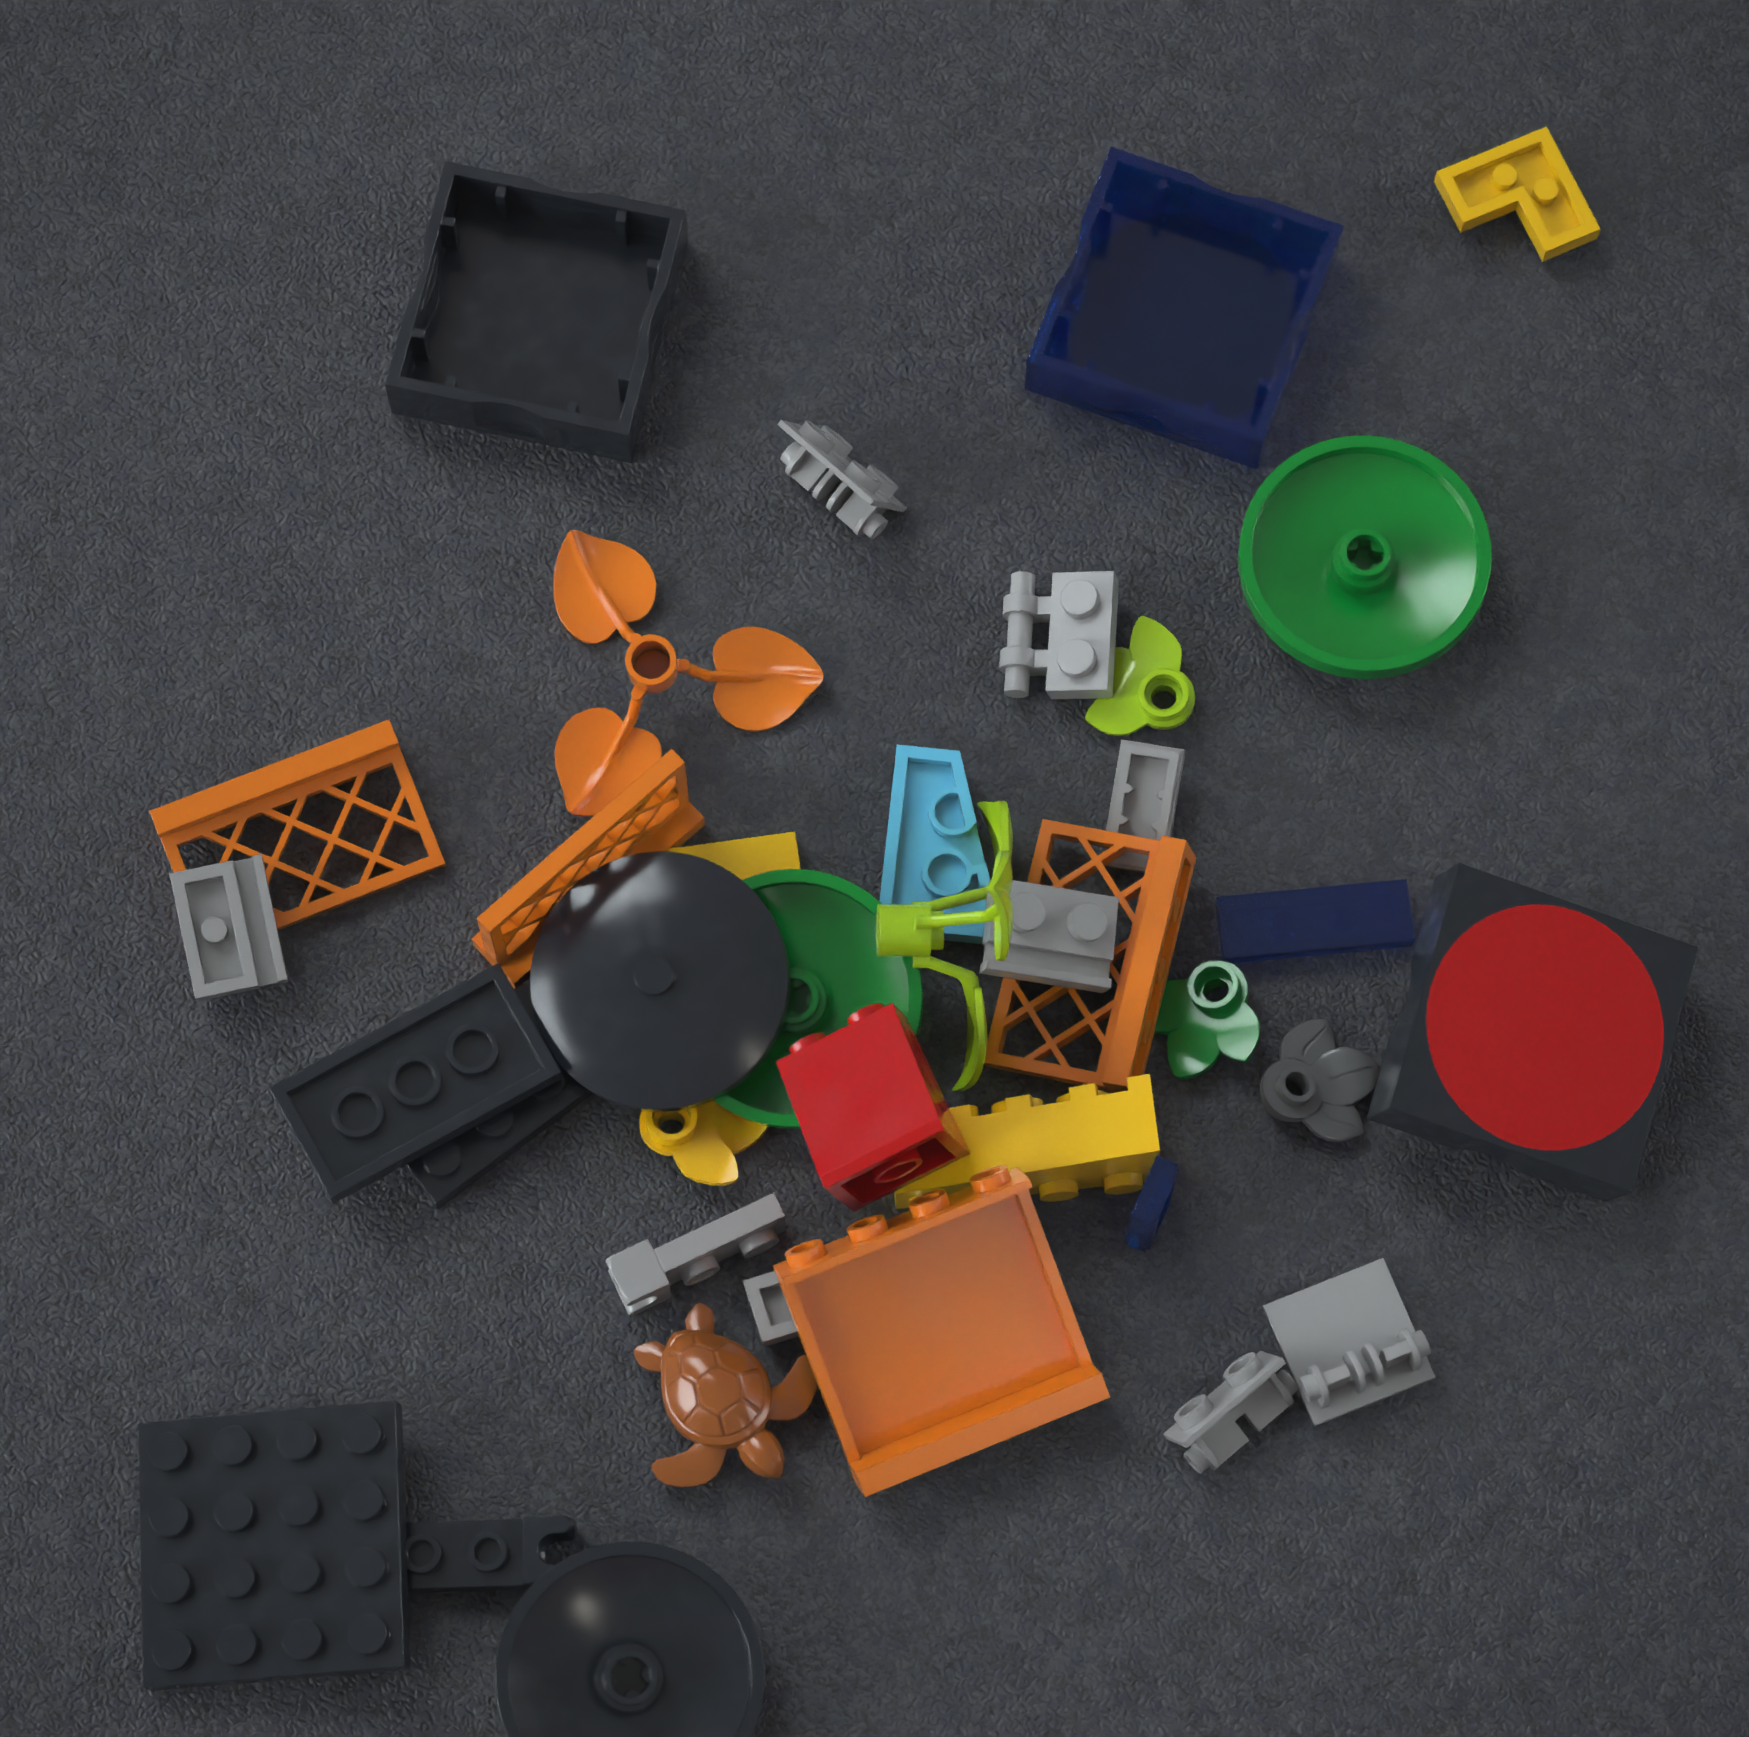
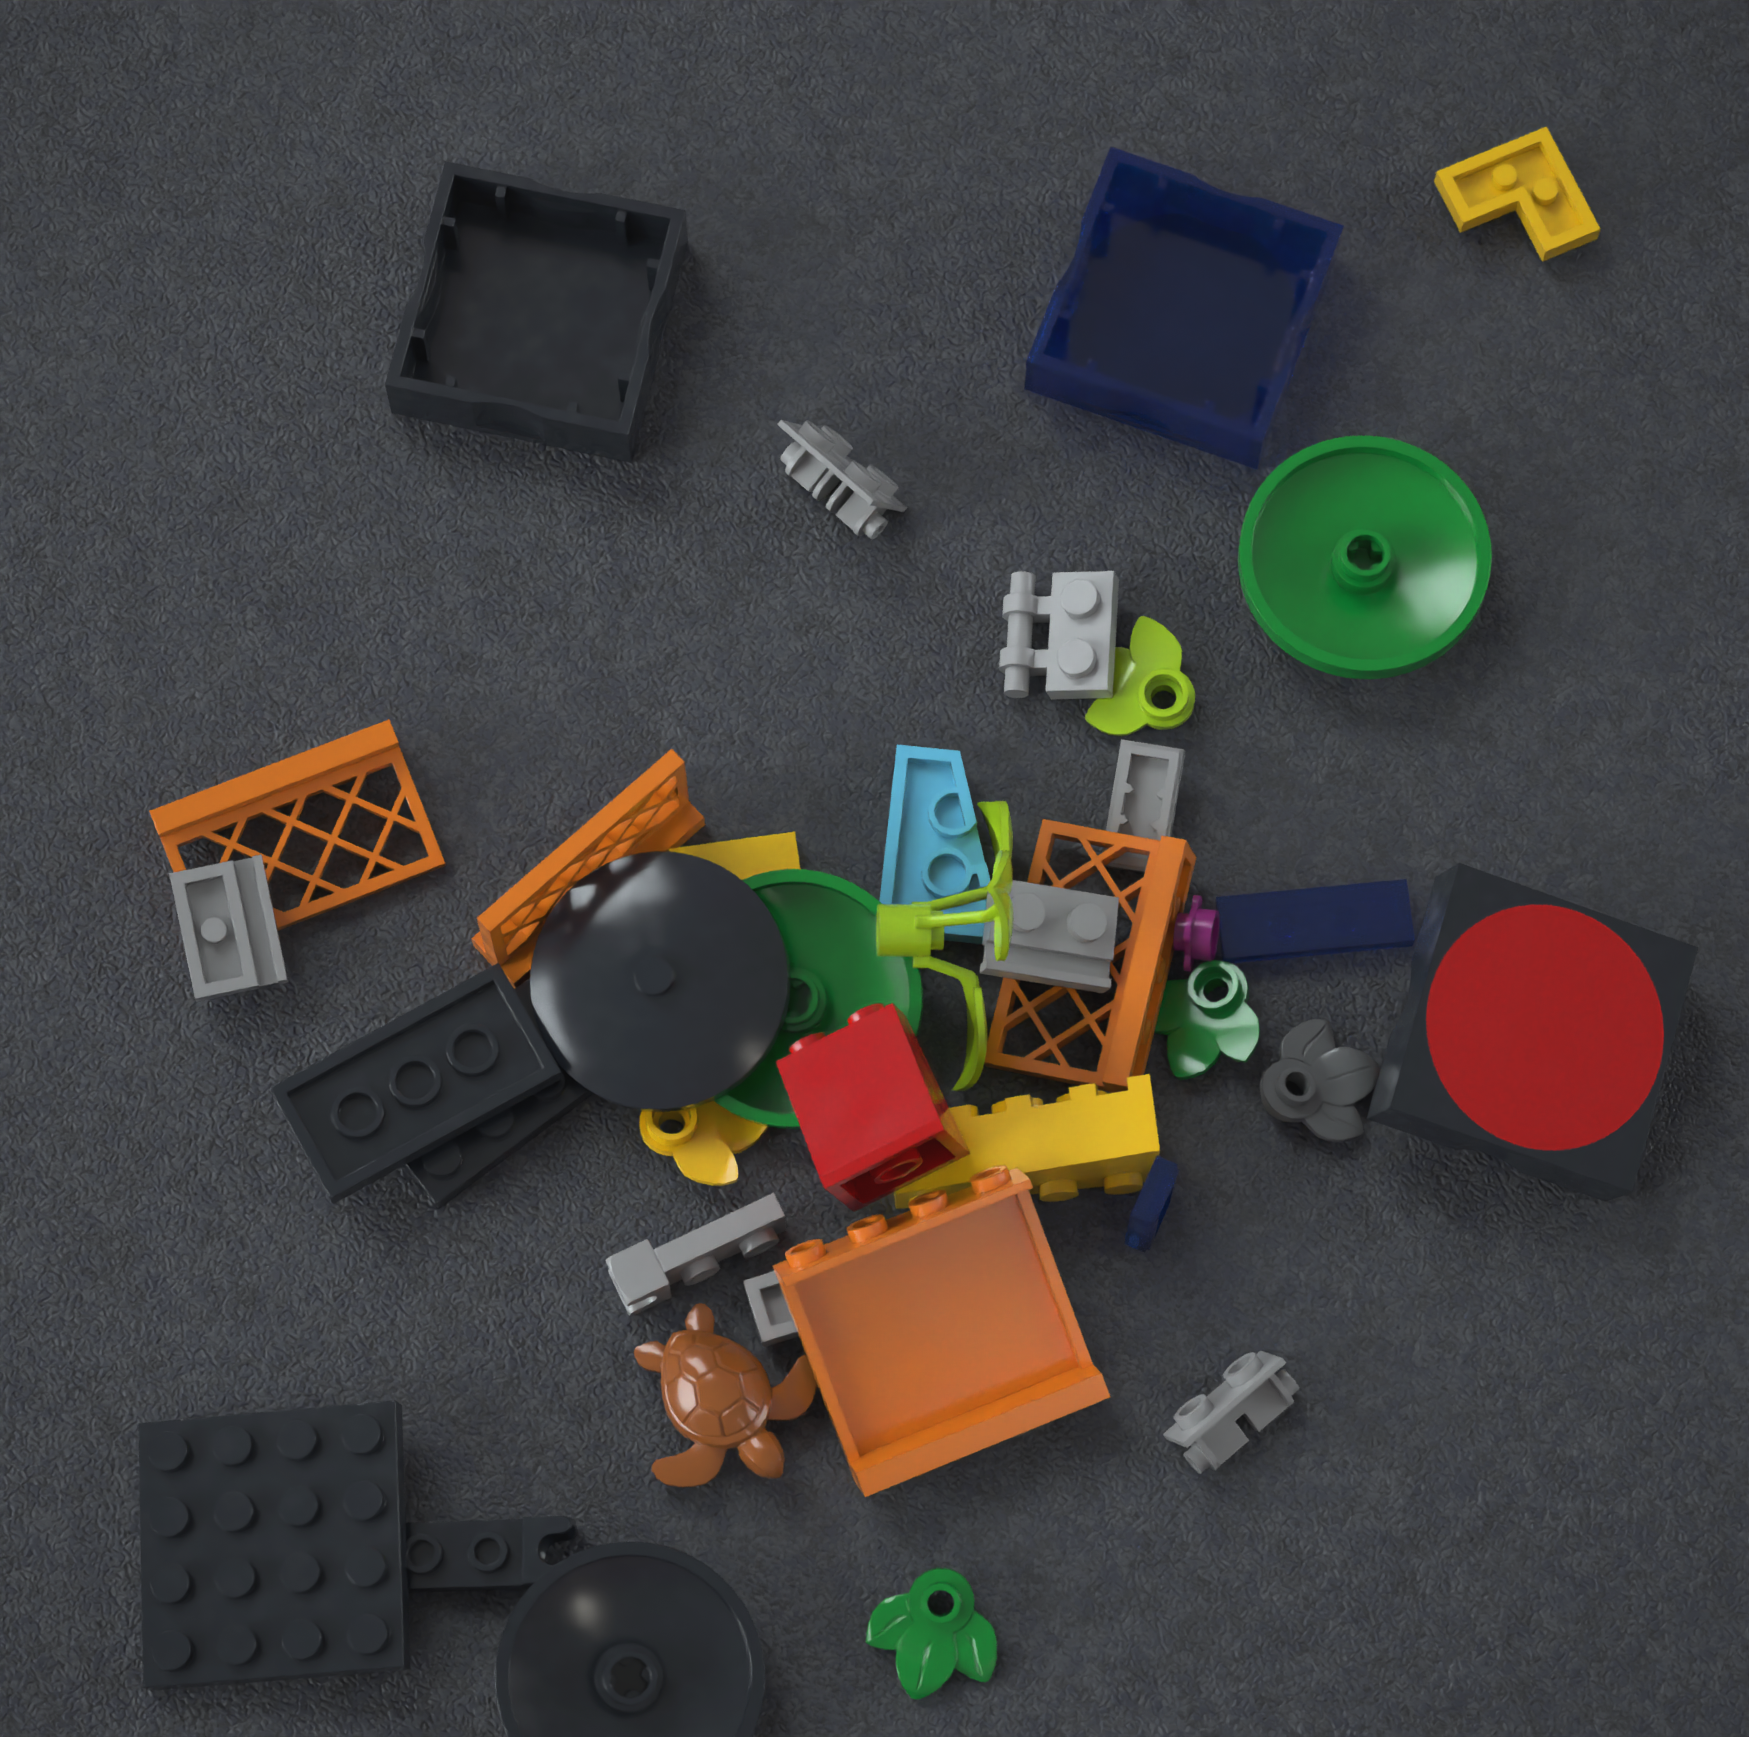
(599, 591): orange plant -> none
(930, 1642): none -> green plate
(1197, 933): none -> magenta plate
(1349, 1342): light grey hinge -> none

